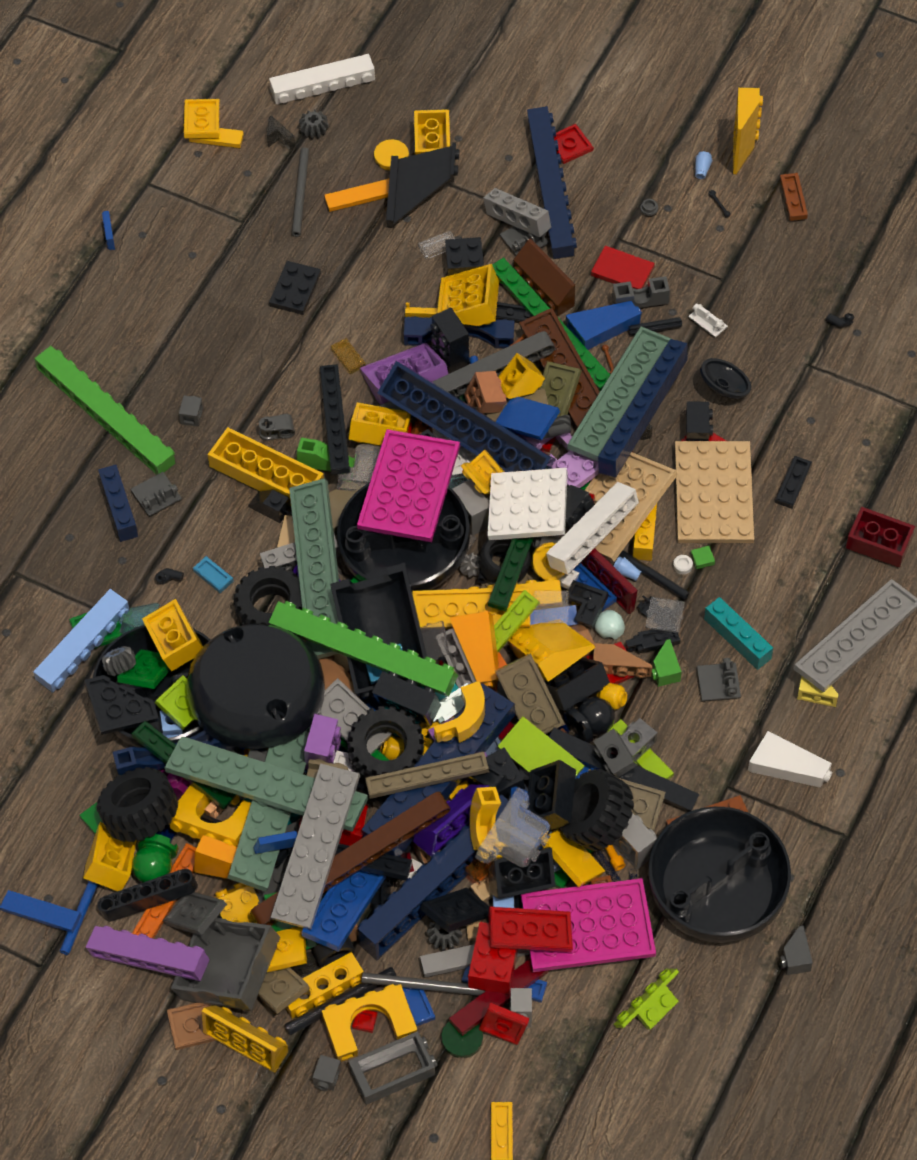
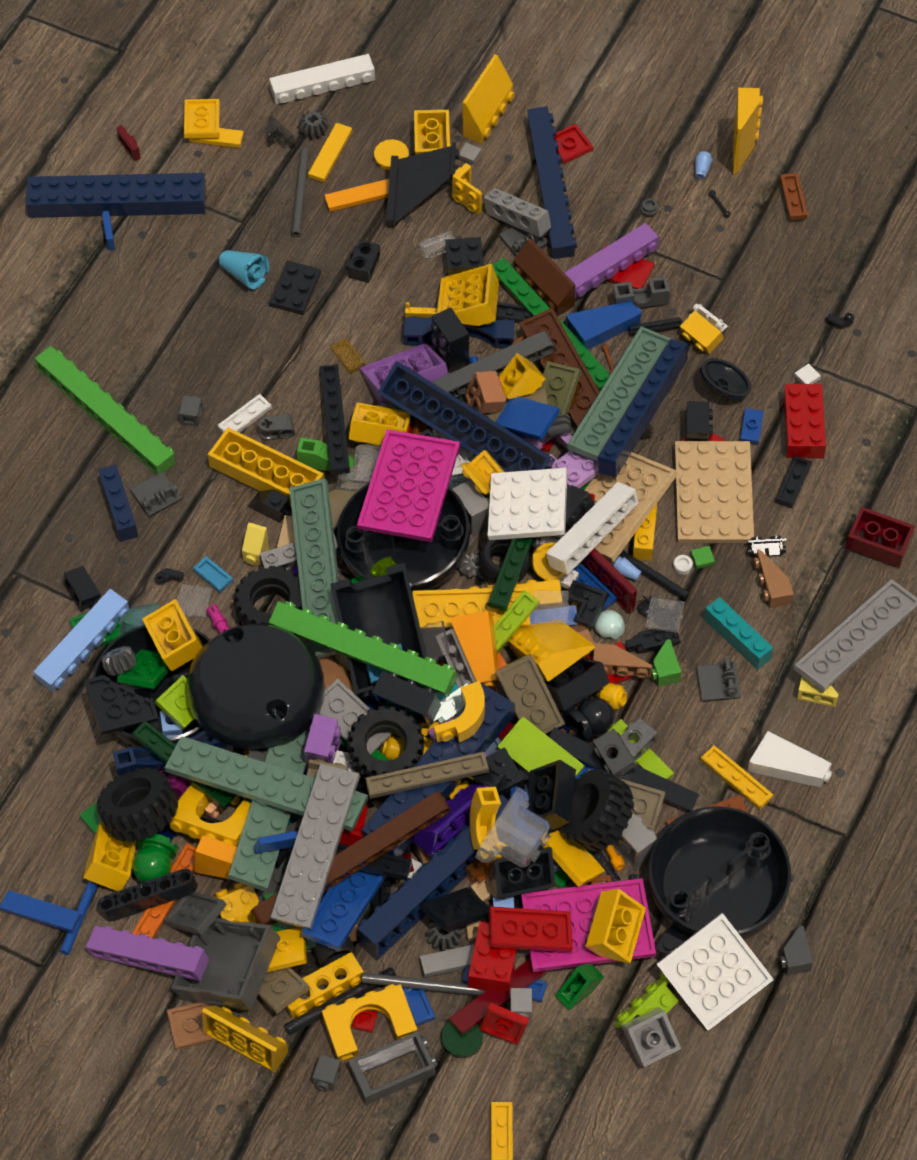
(81, 588): none -> black hinge
(117, 194): none -> dark blue brick
(128, 142): none -> dark red plate
(194, 600): none -> clear piece
(219, 621): none -> dark pink pin
(245, 267): none -> medium azure cone
(246, 414): none -> white tile
(254, 543): none -> light yellow slope
(330, 152): none -> yellow tile
(363, 261): none -> black brick
(379, 567): none -> clear neon green piece
(464, 192): none -> yellow bracket
(469, 153): none -> light grey tile
(487, 101): none -> yellow slope
(579, 985): none -> green slope
(613, 259): none -> medium lavender brick
(615, 926): none -> yellow slope
(651, 1037): none -> light grey brick
(671, 940): none -> black slope
(701, 333): none -> yellow brick
(715, 971): none -> white plate
(736, 777): none -> yellow tile
(752, 426): none -> blue plate
(773, 545): none -> hinge
(775, 583): none -> medium nougat slope
(804, 420): none -> red brick
(807, 375): none -> white tile

